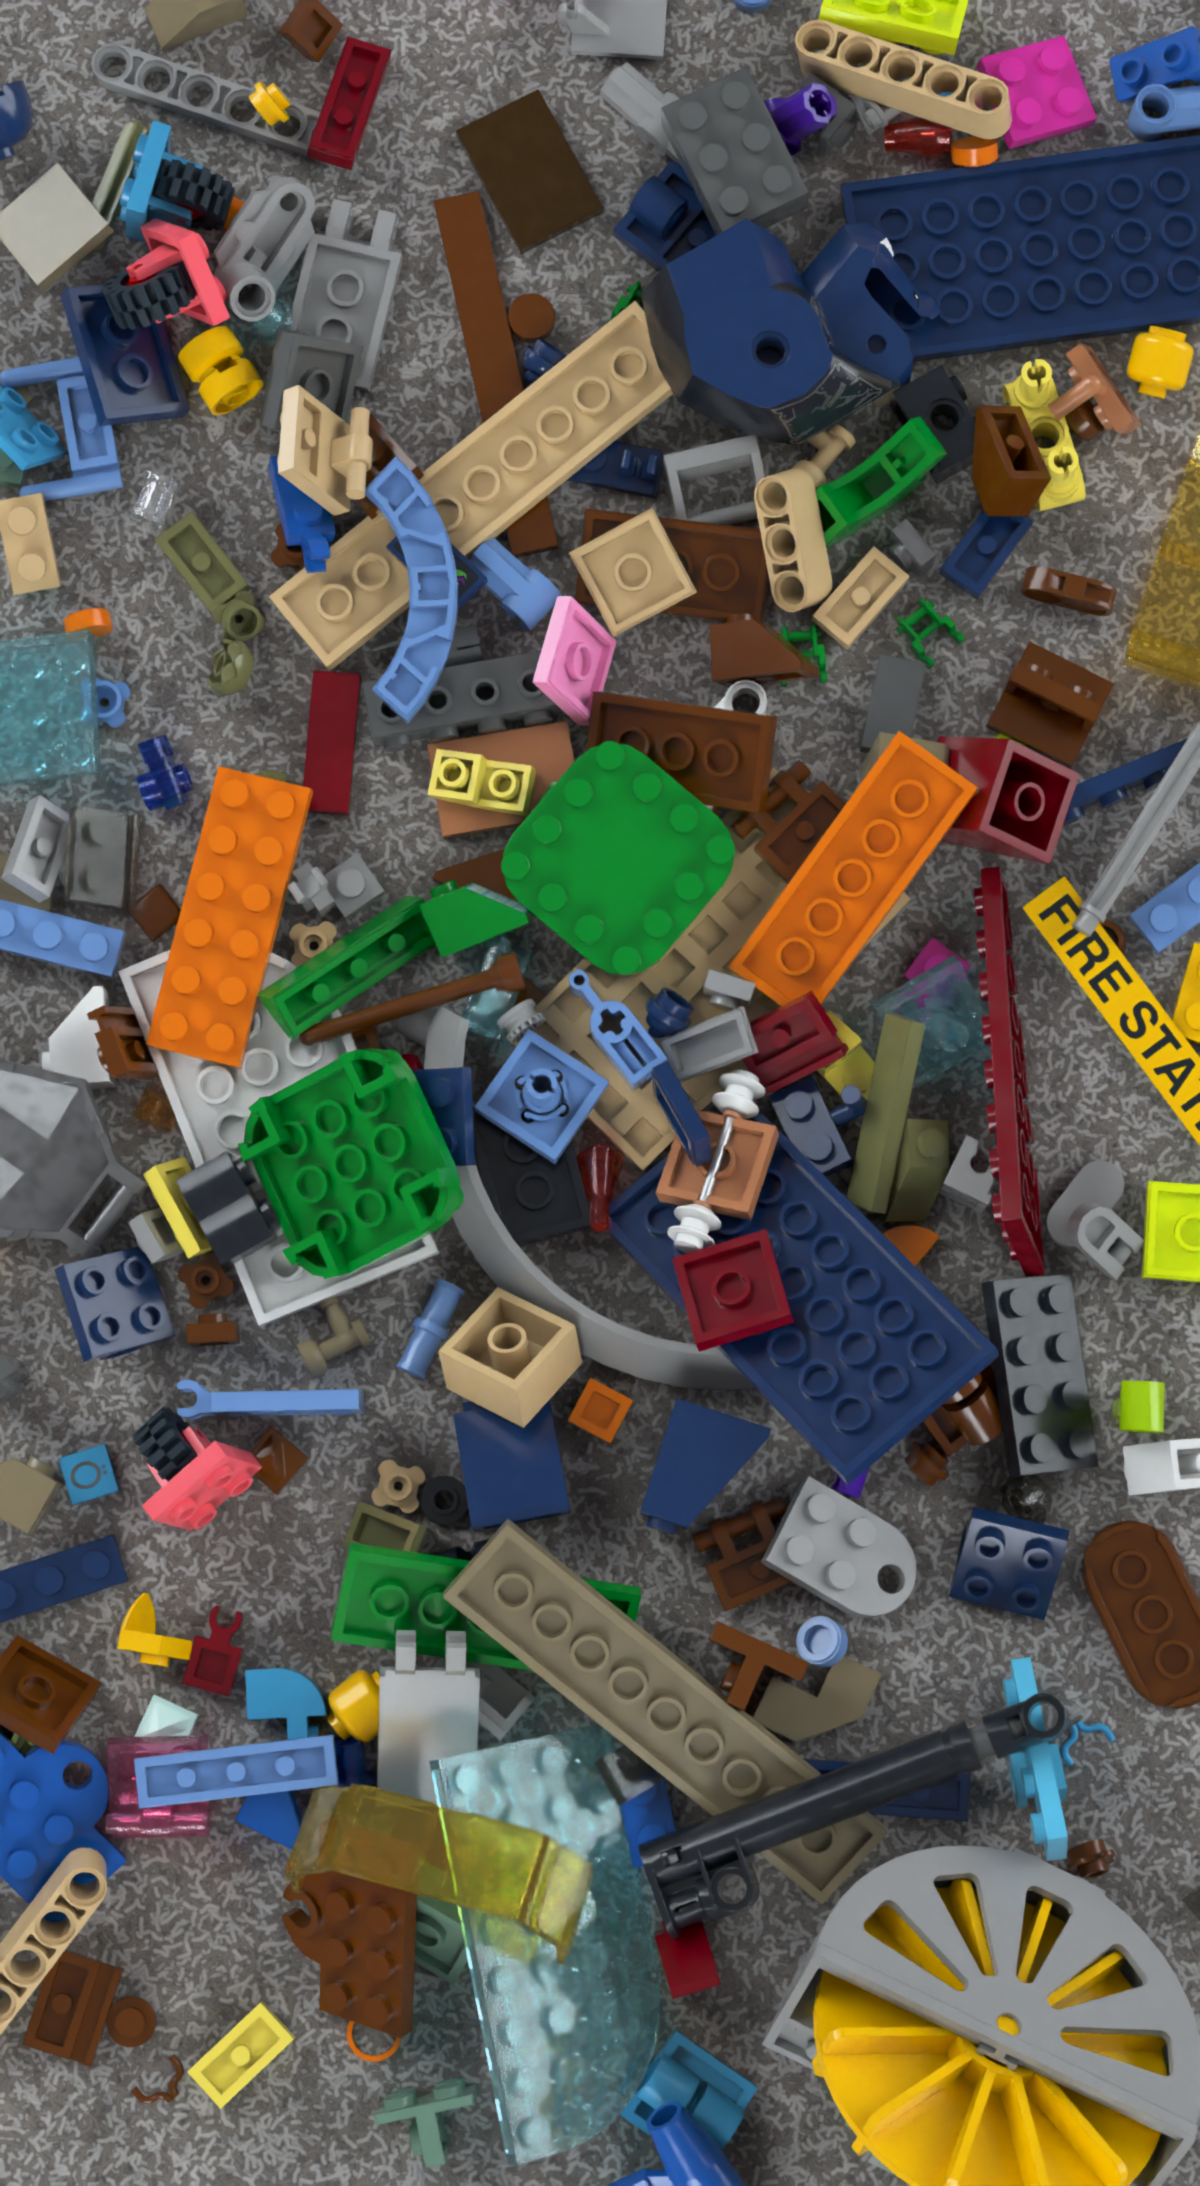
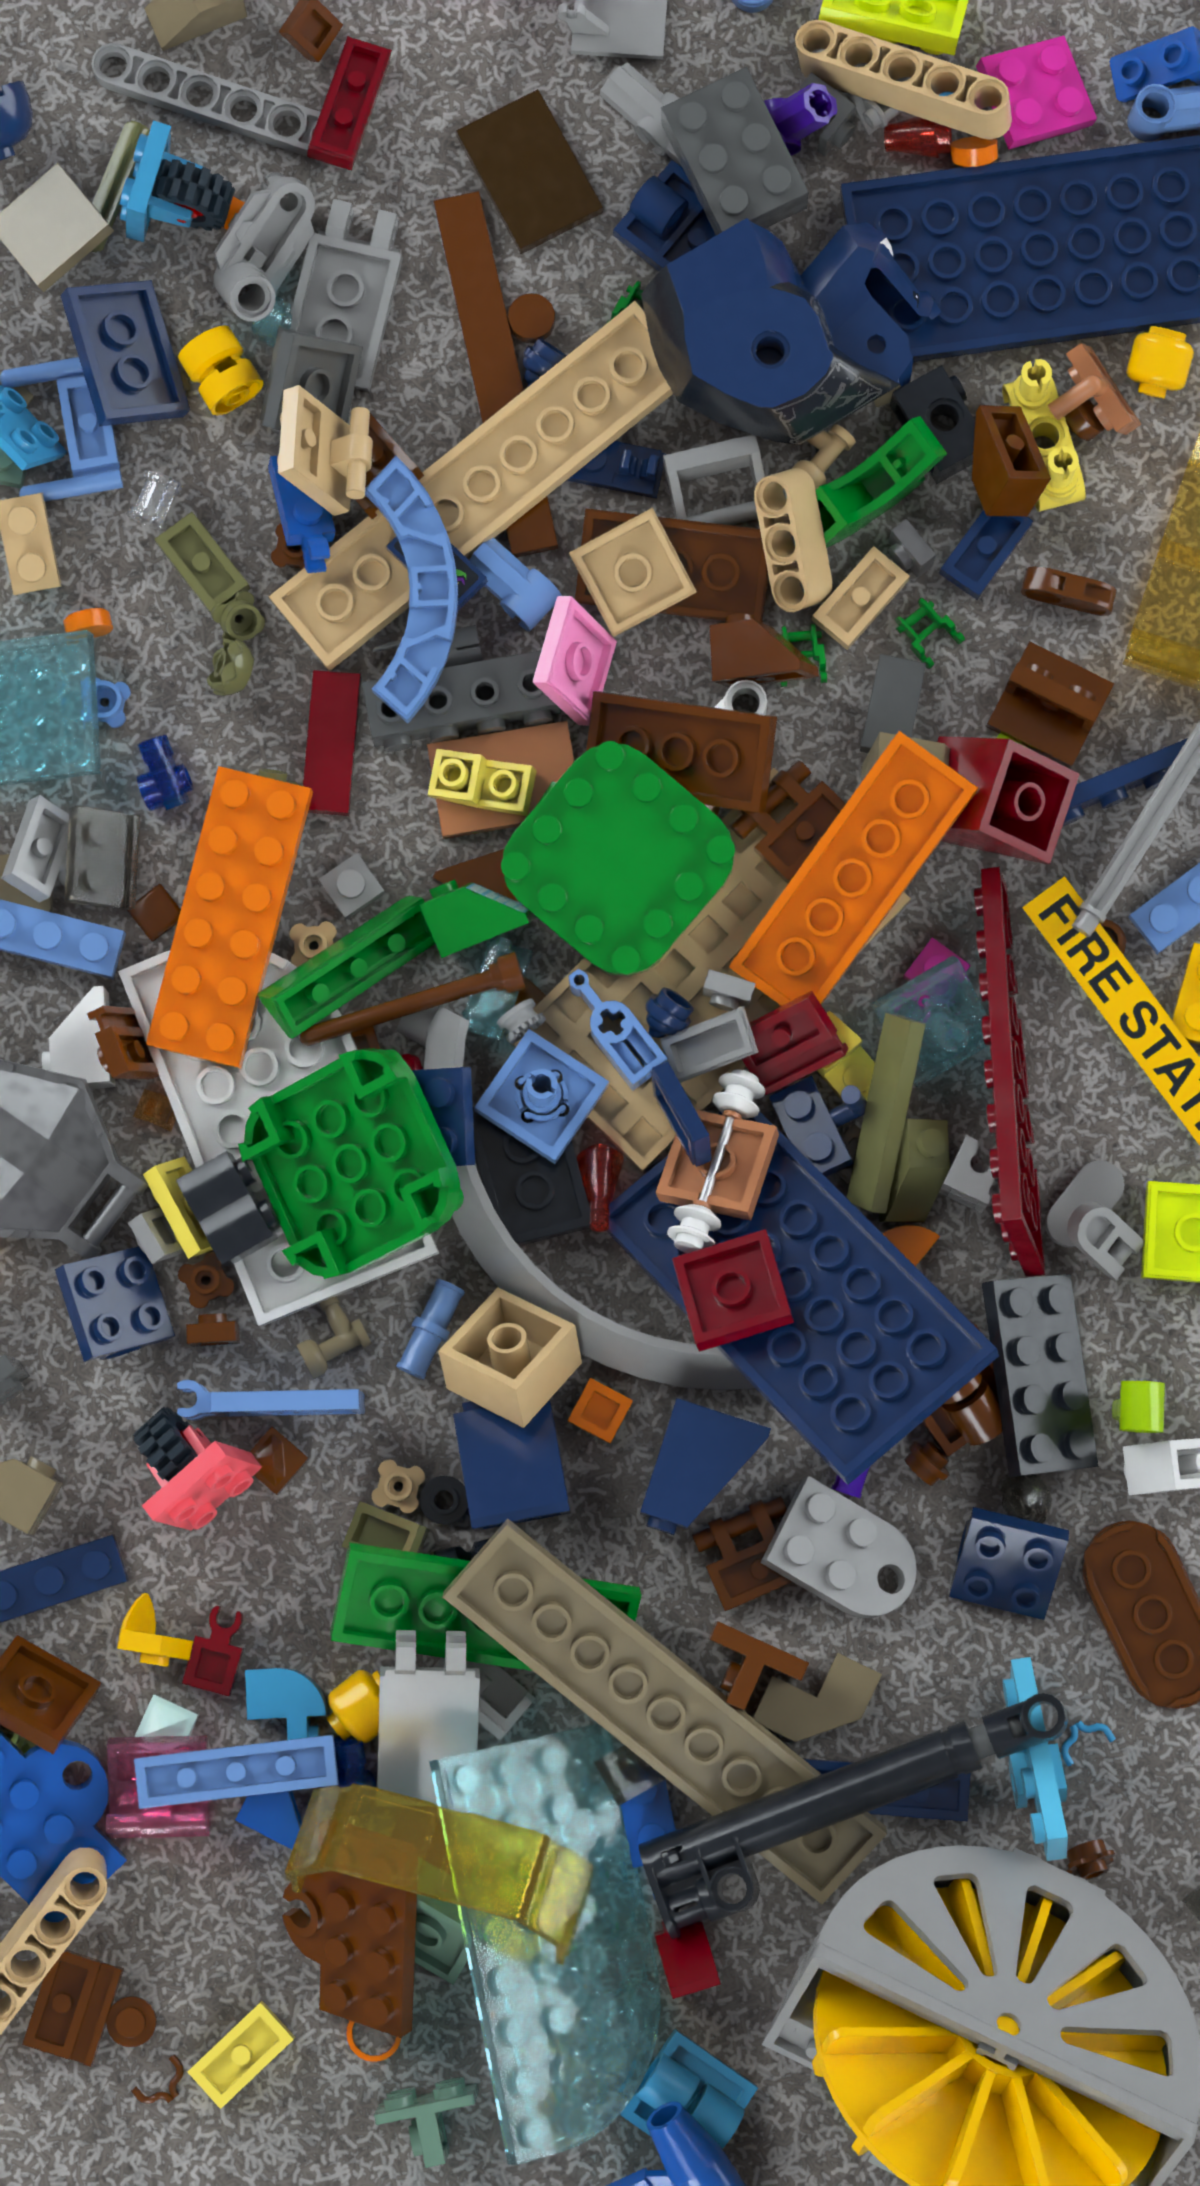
(89, 1474): dark azure tile -> none
(167, 281): plate -> none
(270, 102): yellow plate -> none
(311, 890): light grey plate -> none
(822, 1641): medium blue tile -> none

